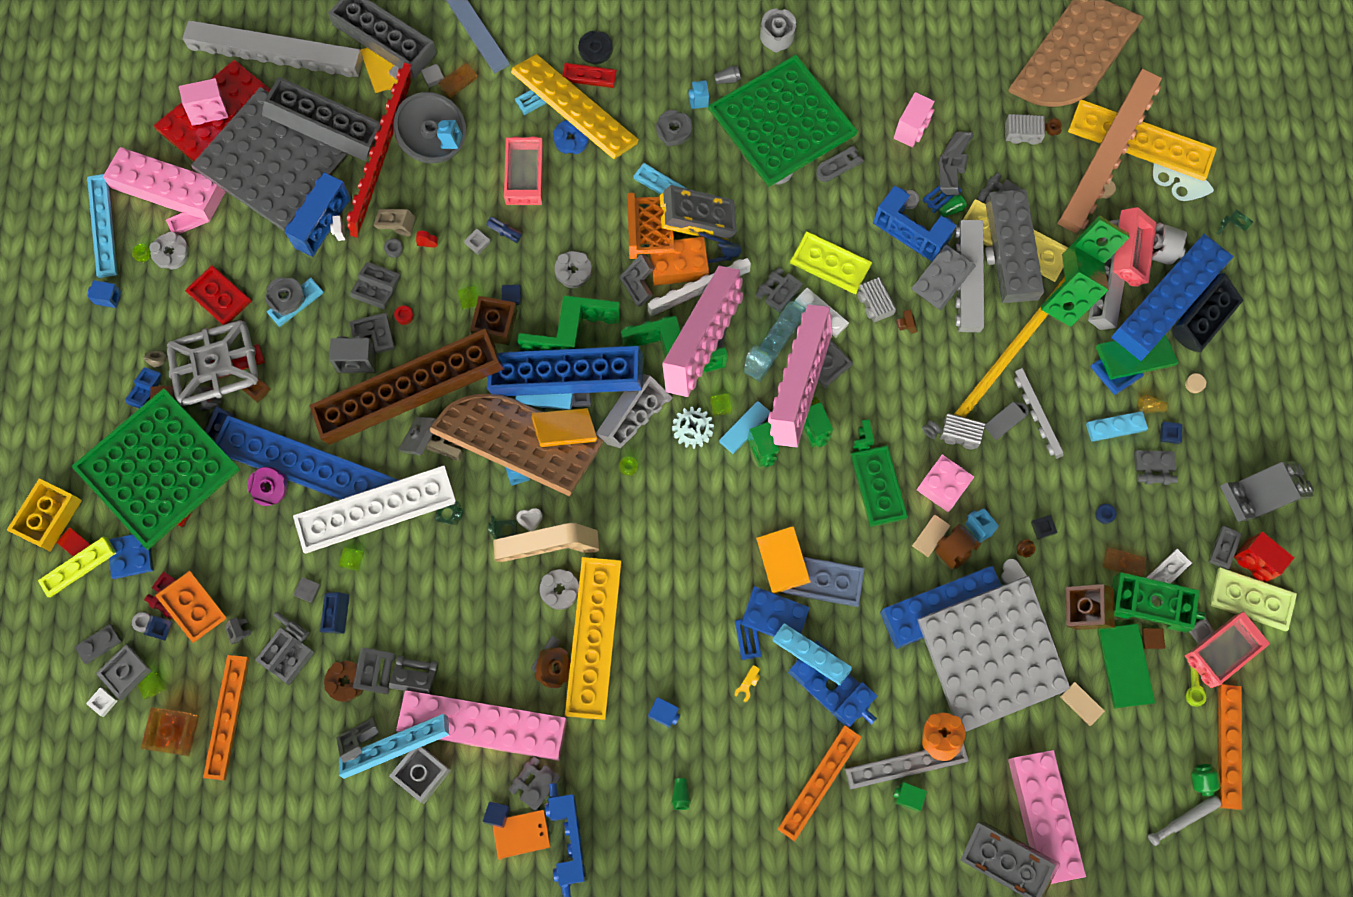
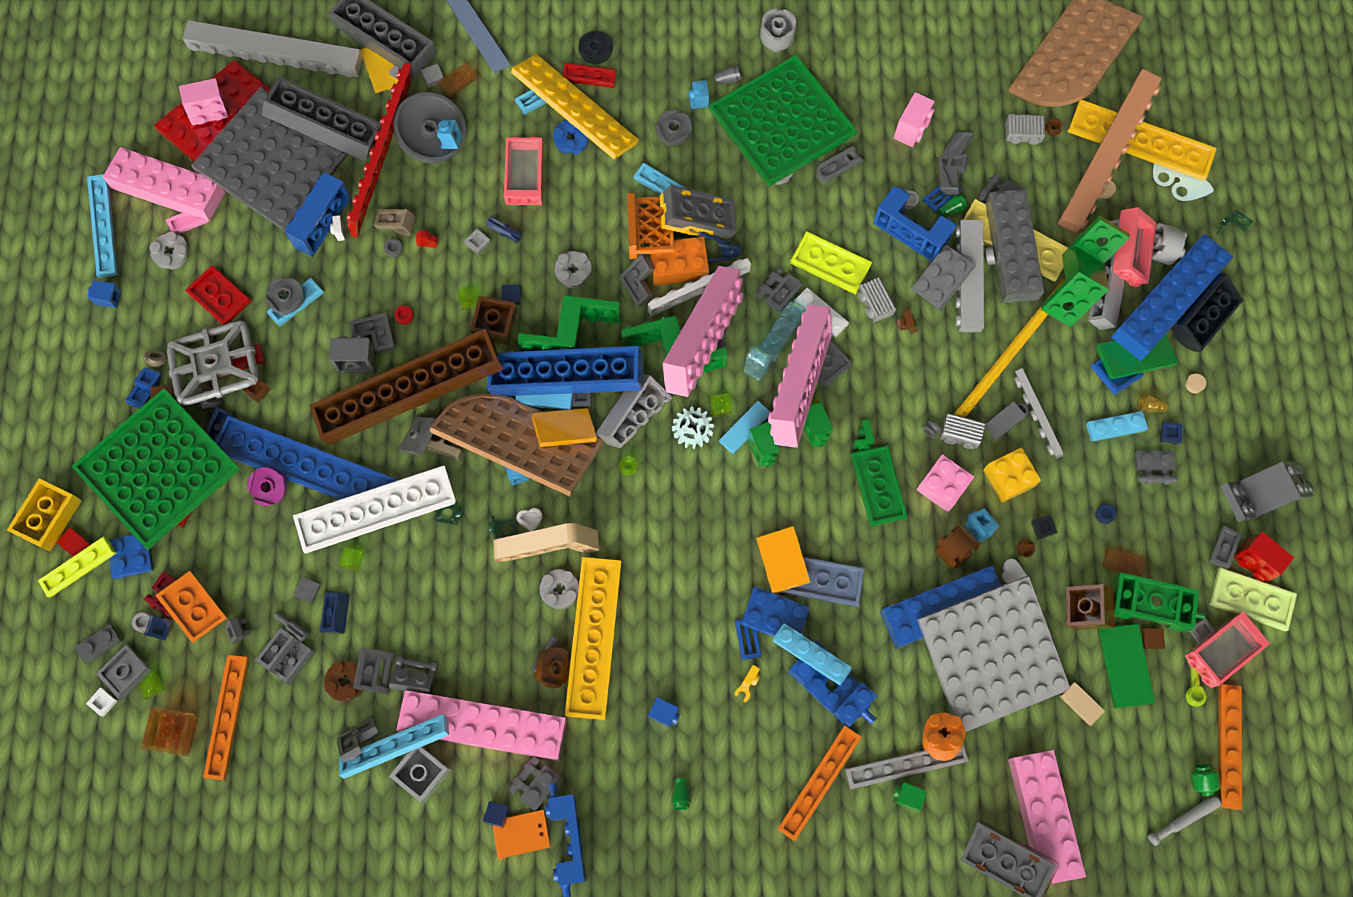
(138, 249): clear neon green plate -> none
(375, 285): dark grey slope -> none
(931, 535): tan tile -> none
(1012, 475): none -> yellow brick
(1170, 568): white plate -> none

